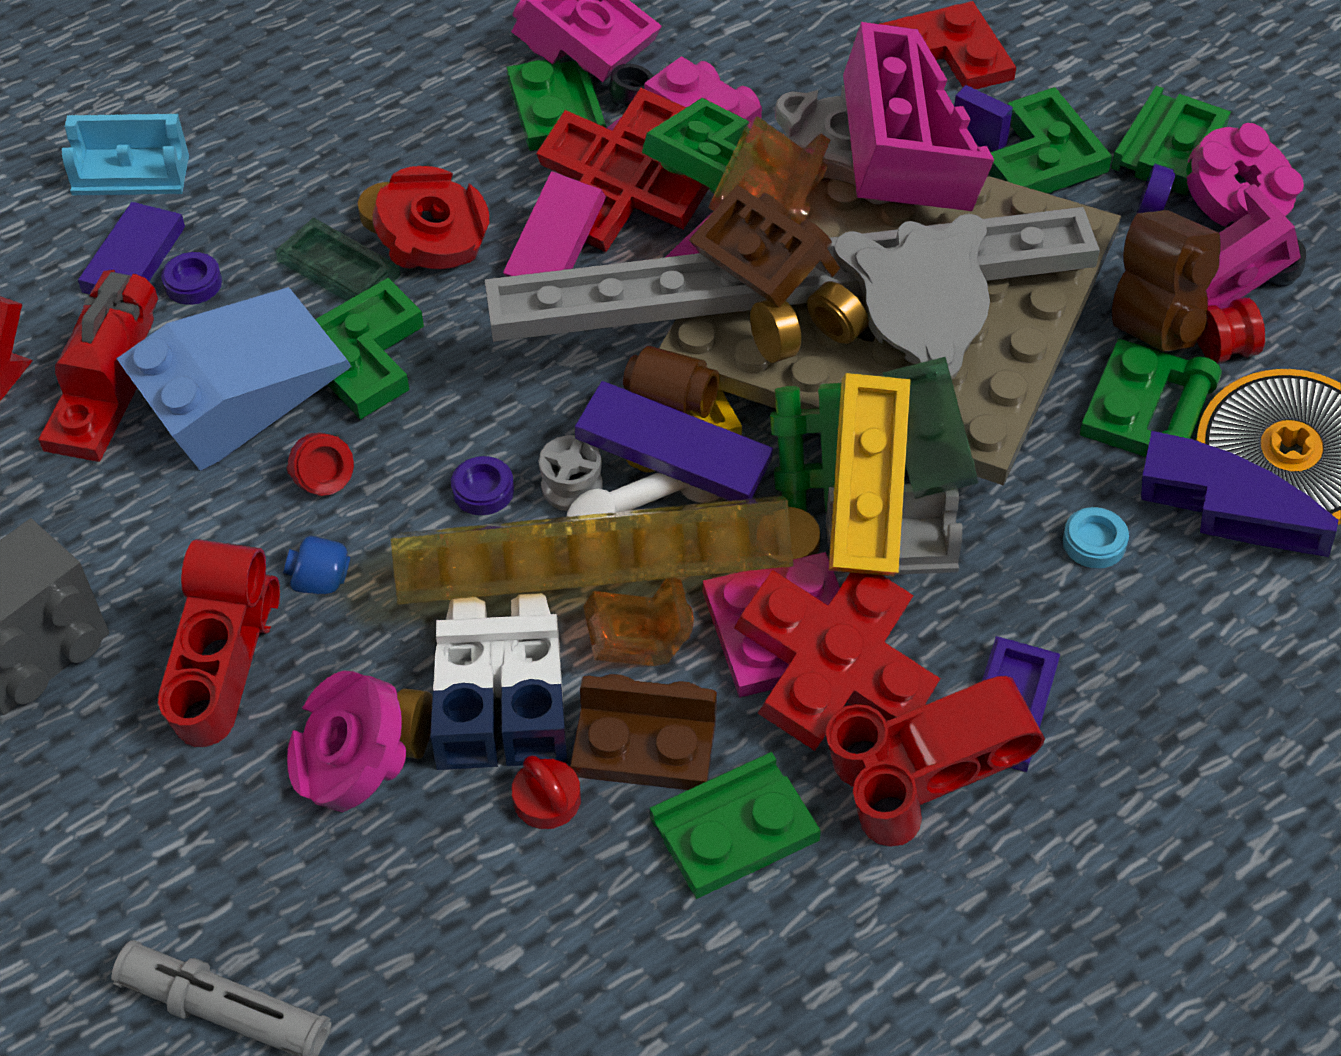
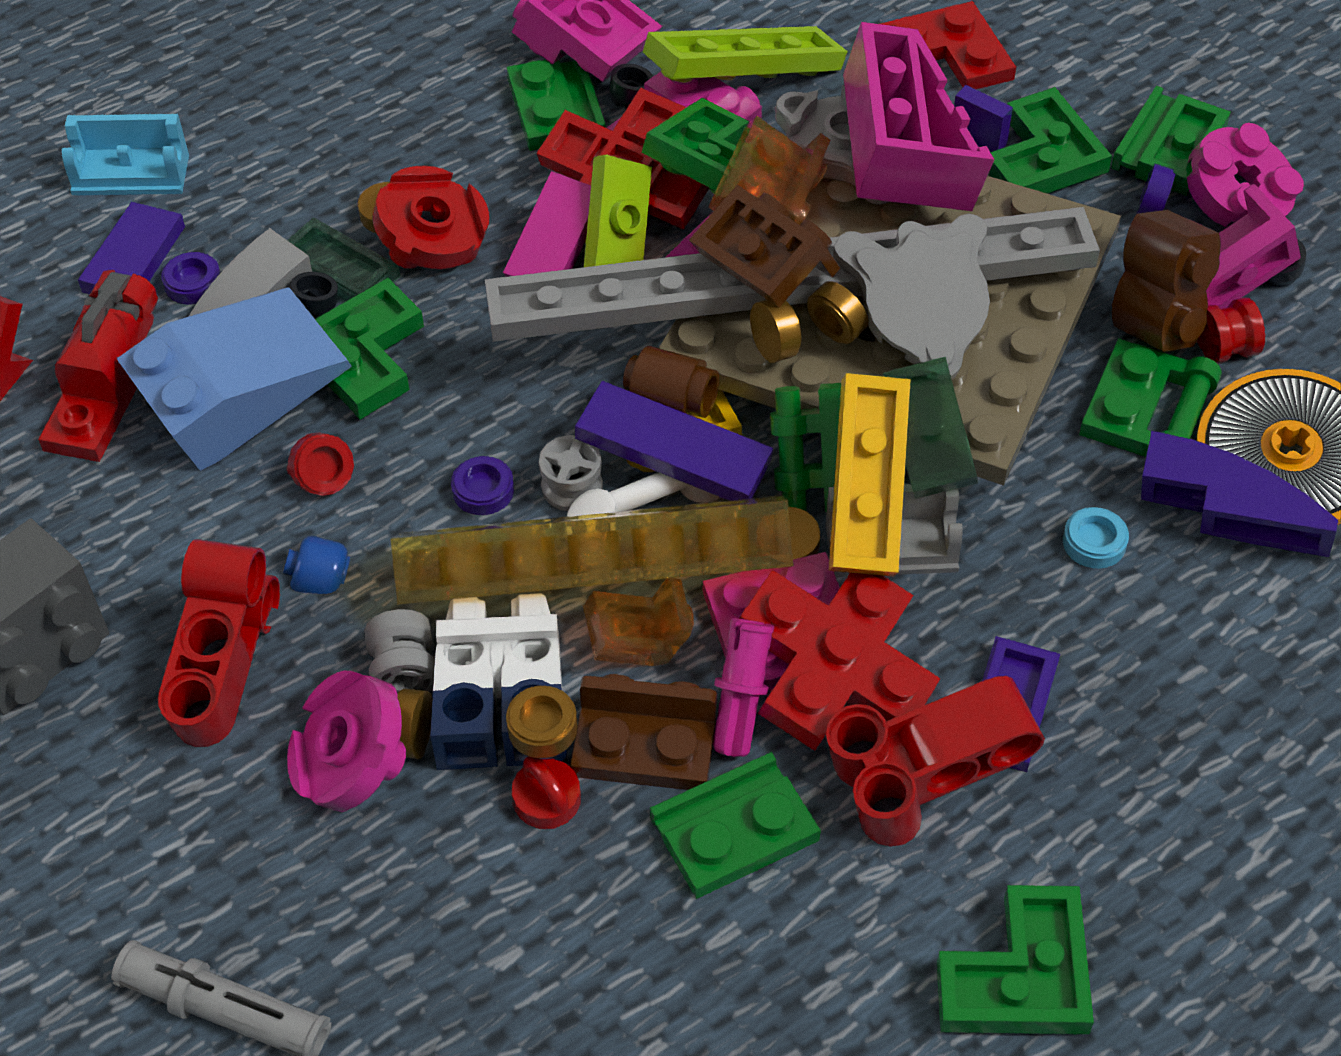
(257, 270): none -> light grey slope
(316, 292): none -> black hinge
(399, 649): none -> light grey wheel
(541, 721): none -> pearl gold tile
(617, 211): none -> lime plate
(741, 686): none -> dark pink axle
(743, 52): none -> lime plate
(1034, 985): none -> green plate

